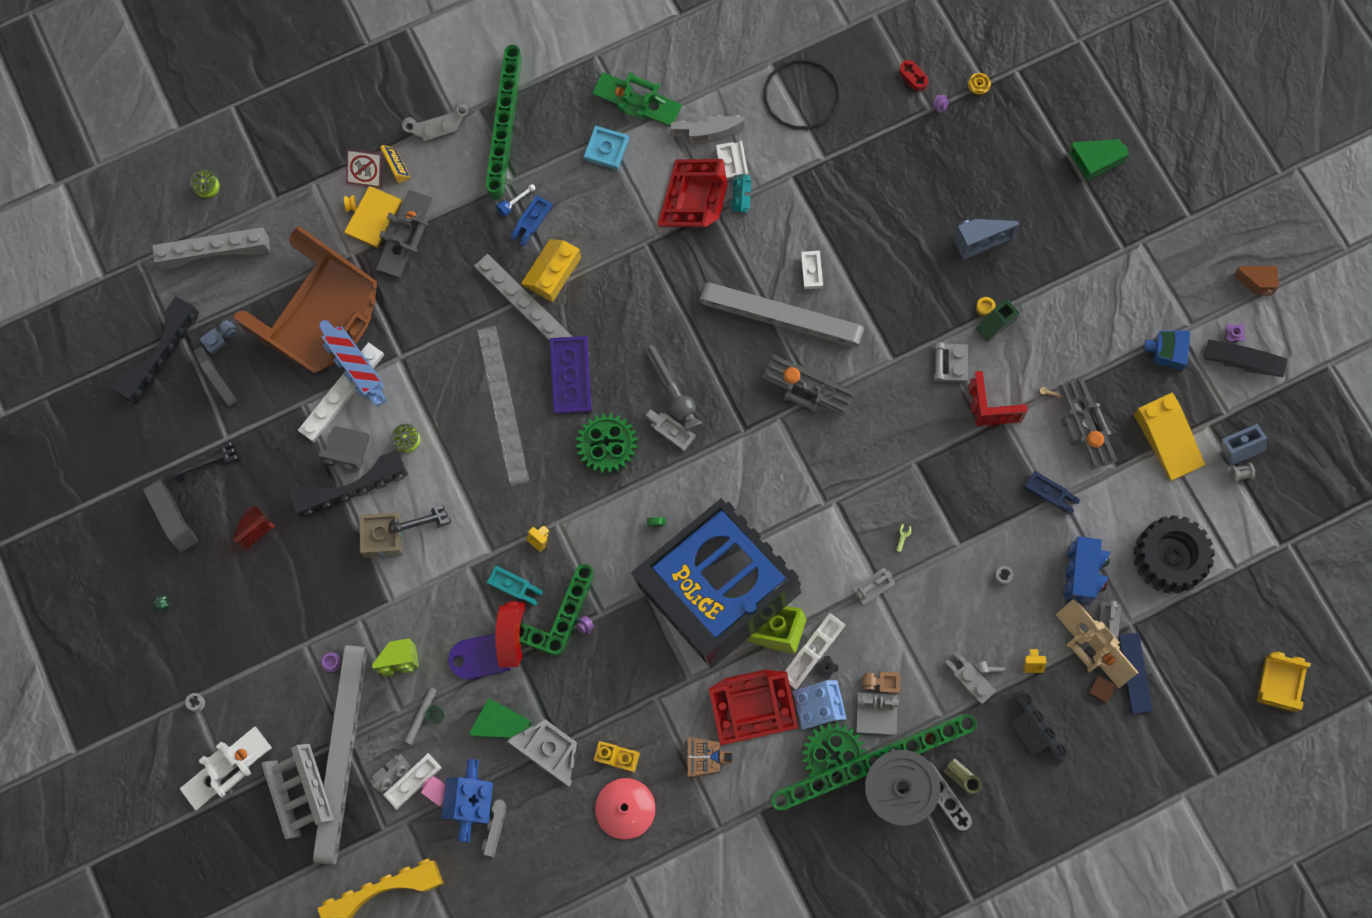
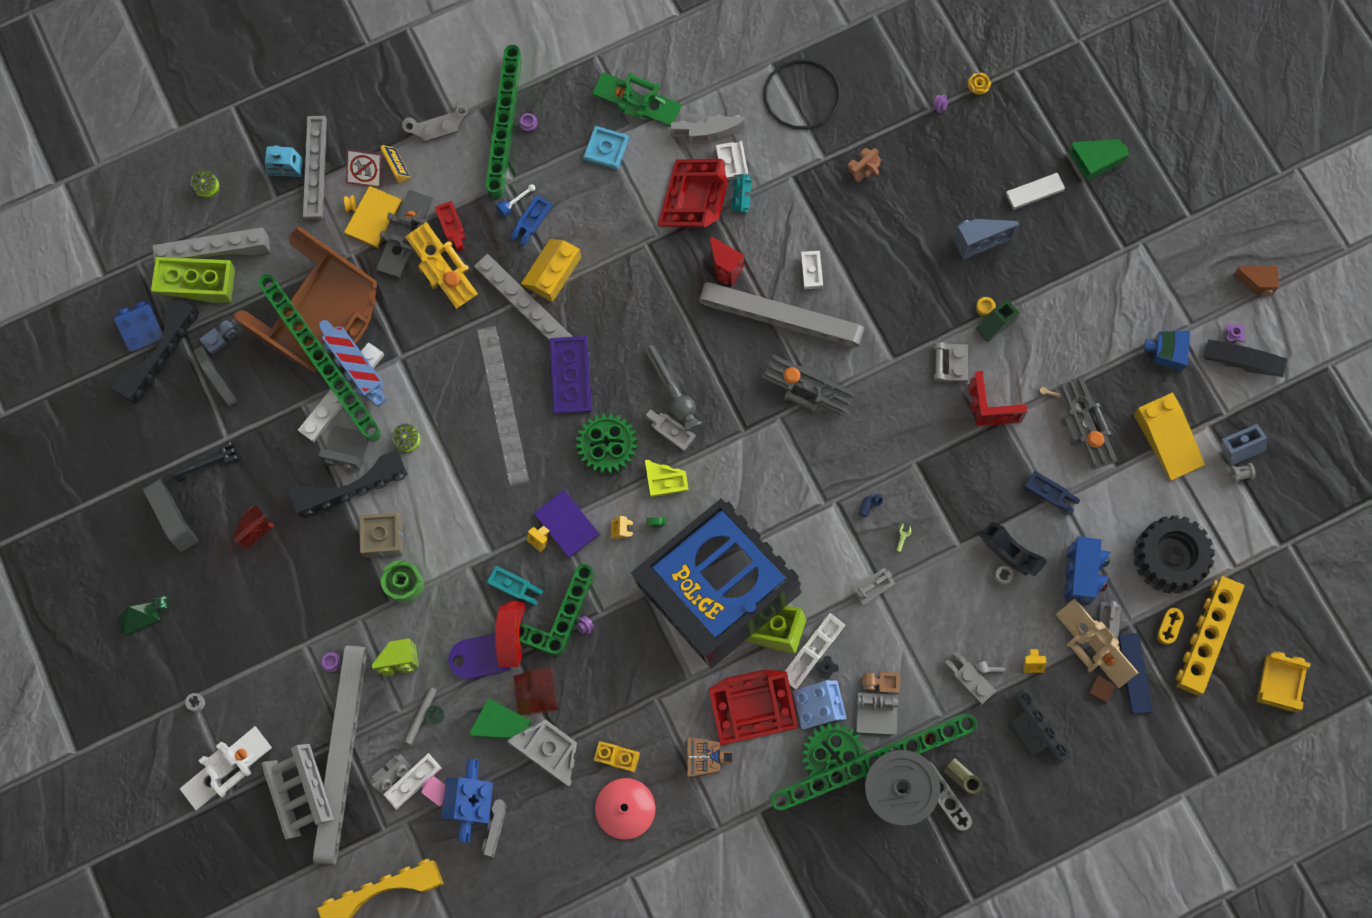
(137, 618): none -> dark green slope
(138, 325): none -> blue bracket
(194, 279): none -> lime slope
(283, 161): none -> medium azure torso
(313, 351): none -> green beam
(315, 167): none -> light grey plate
(392, 585): none -> bright green brick
(436, 516): black hinge -> none
(437, 270): none -> yellow piece
(451, 224): none -> red hinge
(528, 122): none -> medium lavender plate
(535, 691): none -> clear red slope
(566, 524): none -> dark purple tile
(619, 528): none -> yellow tile
(665, 480): none -> neon yellow wing
(726, 262): none -> red slope
(867, 165): none -> nougat hips
(870, 502): none -> dark blue arm
(912, 77): red beam -> none
(1010, 551): none -> black arch
(1035, 191): none -> white tile
(1174, 628): none -> yellow beam
(1231, 591): none -> yellow brick

